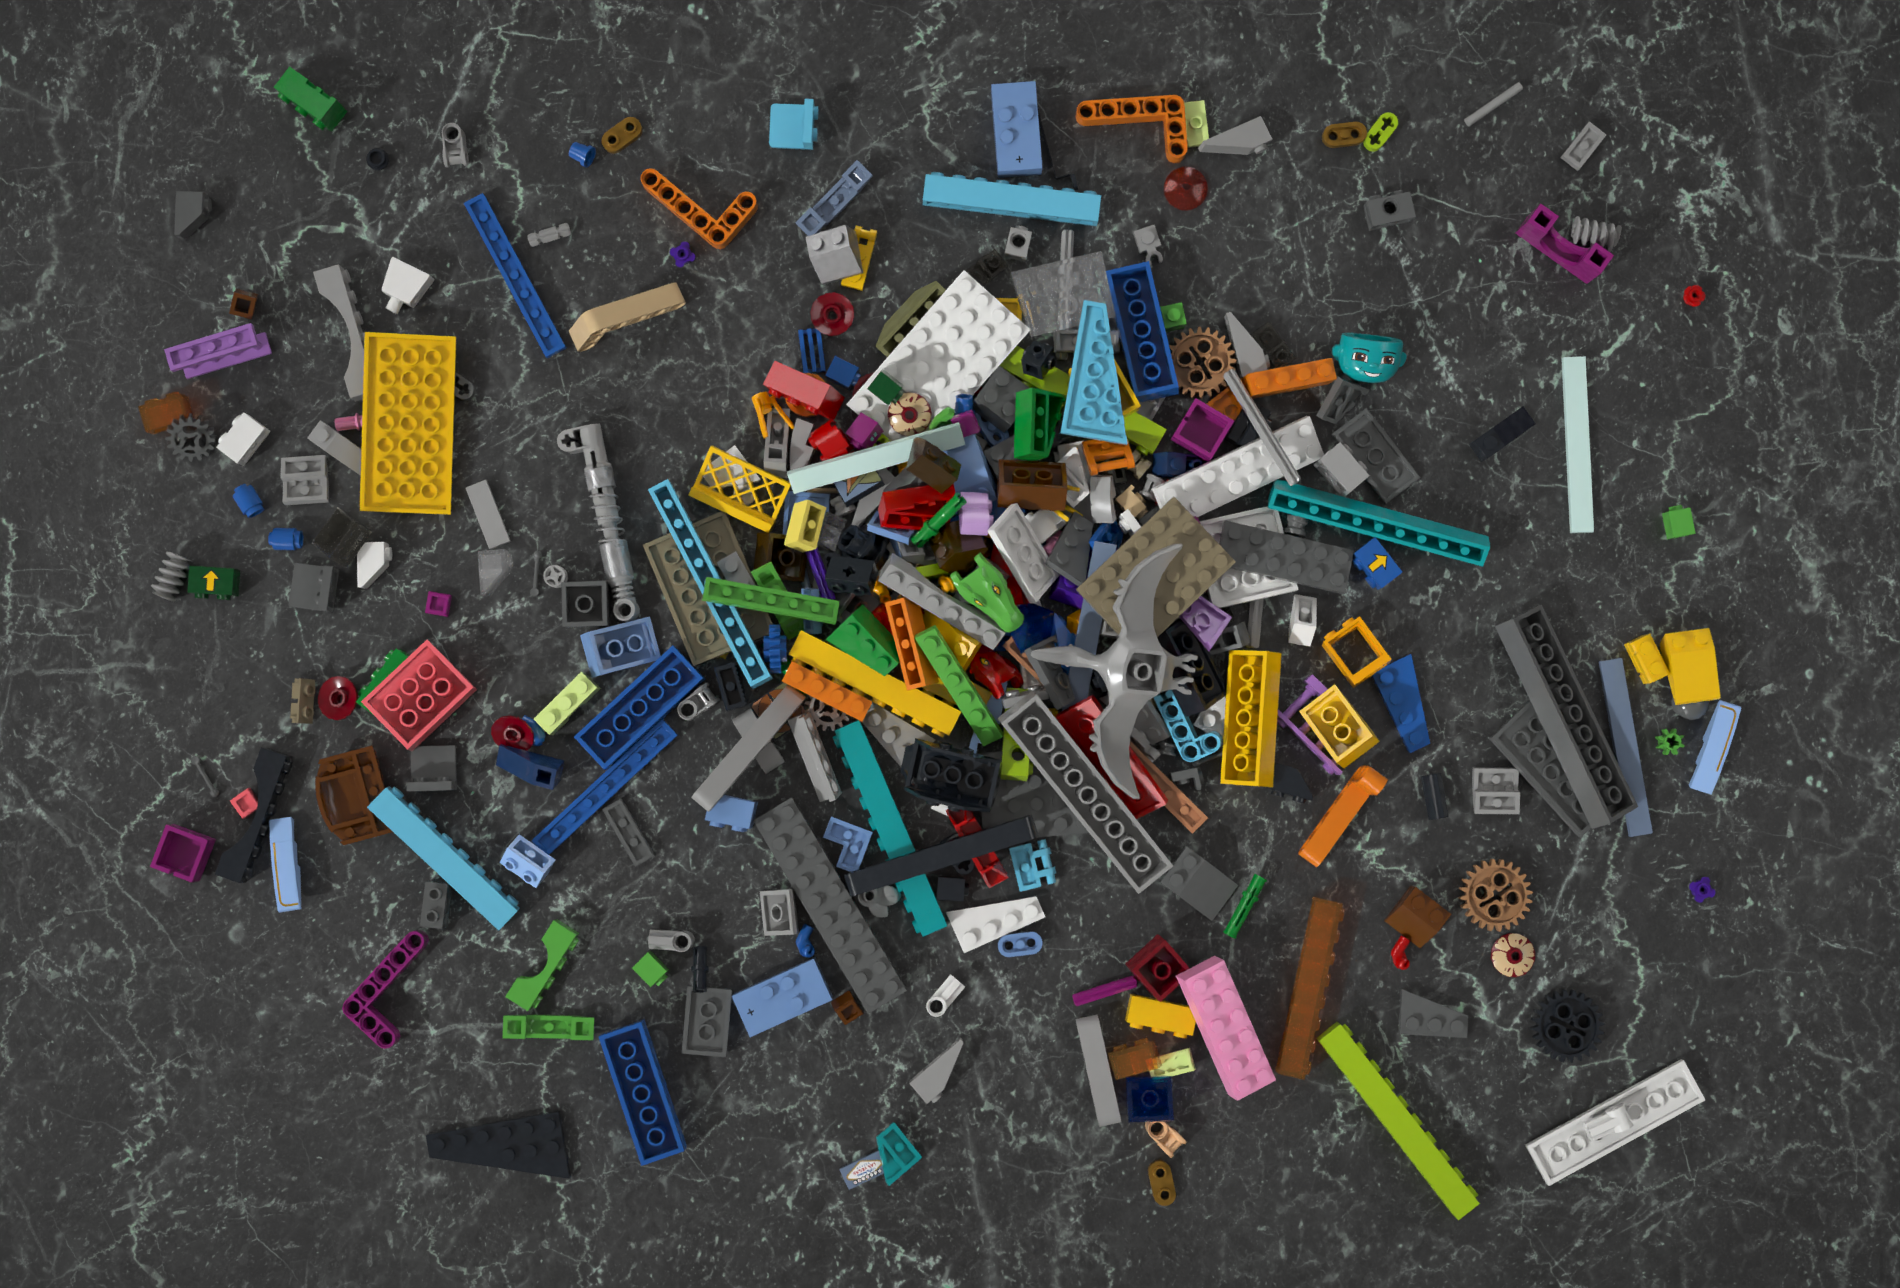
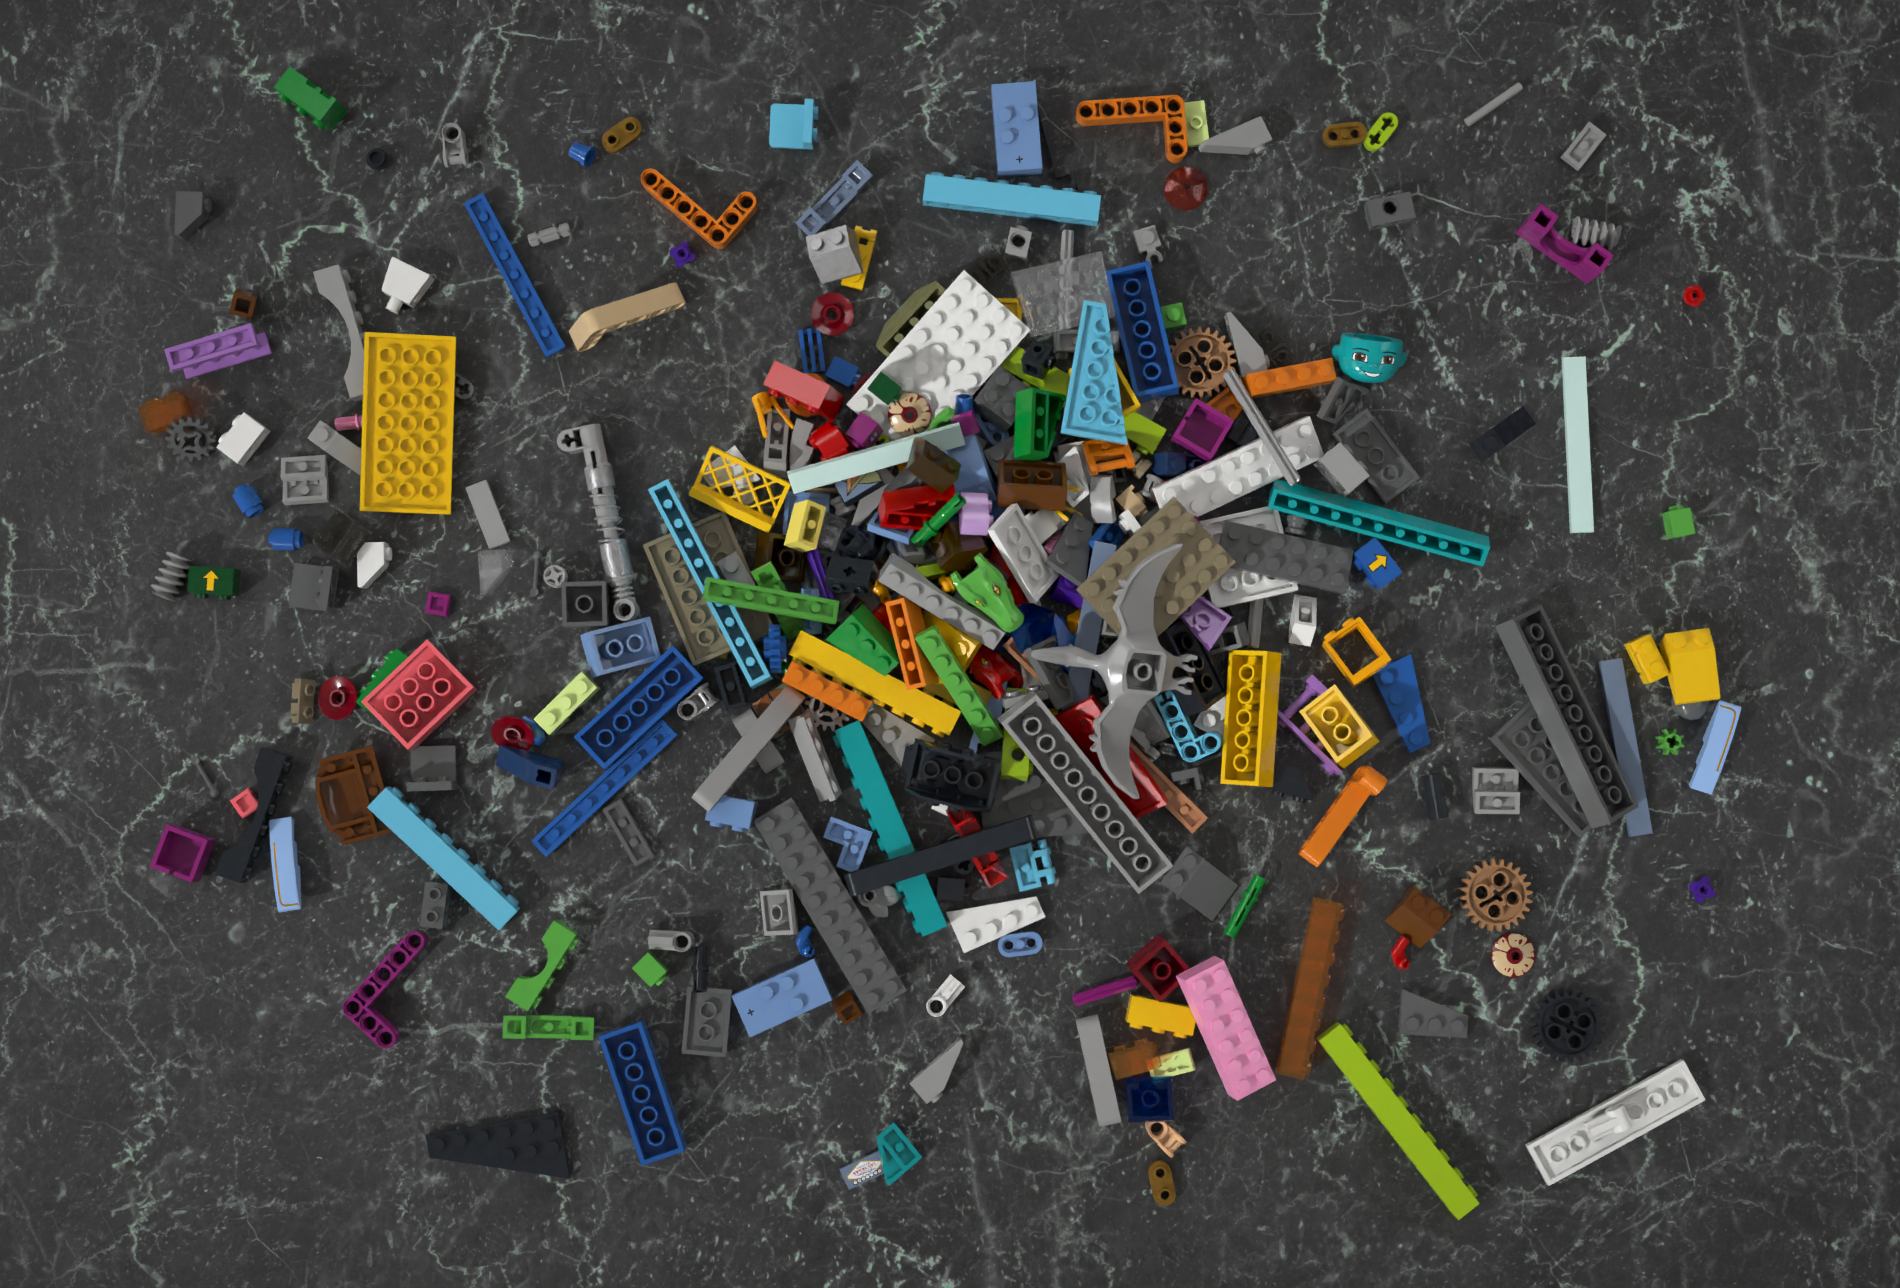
(527, 861): light blue brick -> none

